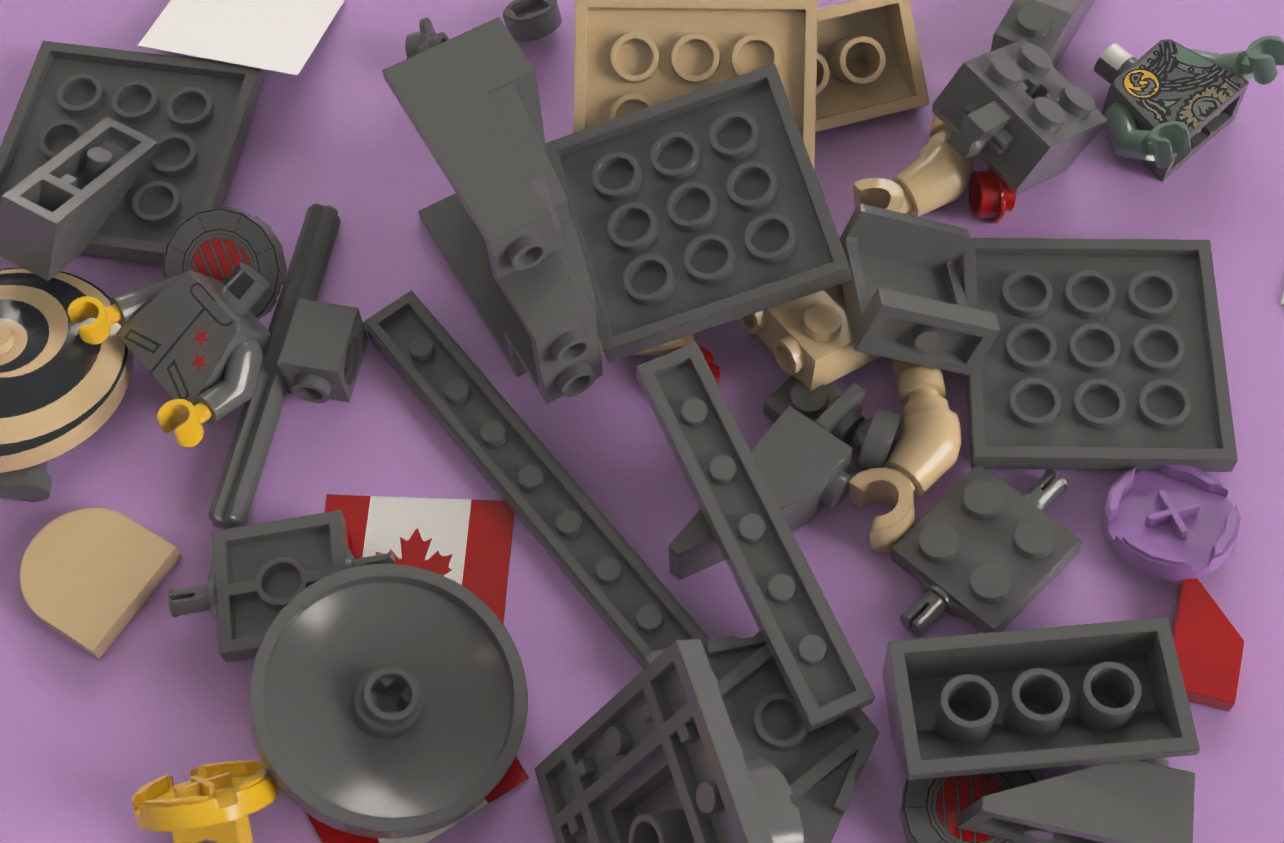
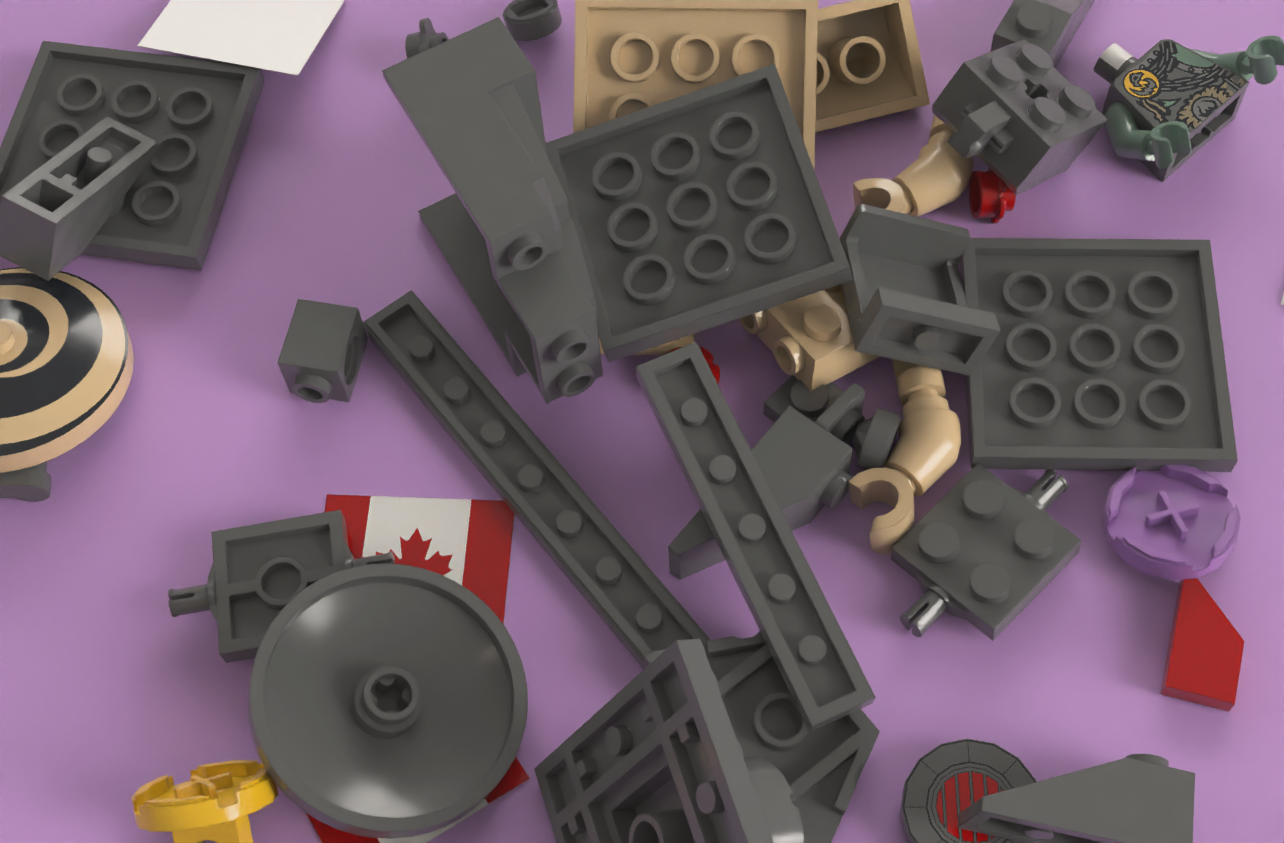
(93, 574): tan tile -> none
(191, 339): dark grey torso -> none
(220, 239): tile -> none
(262, 411): dark grey axle -> none
(1037, 699): dark grey slope -> none

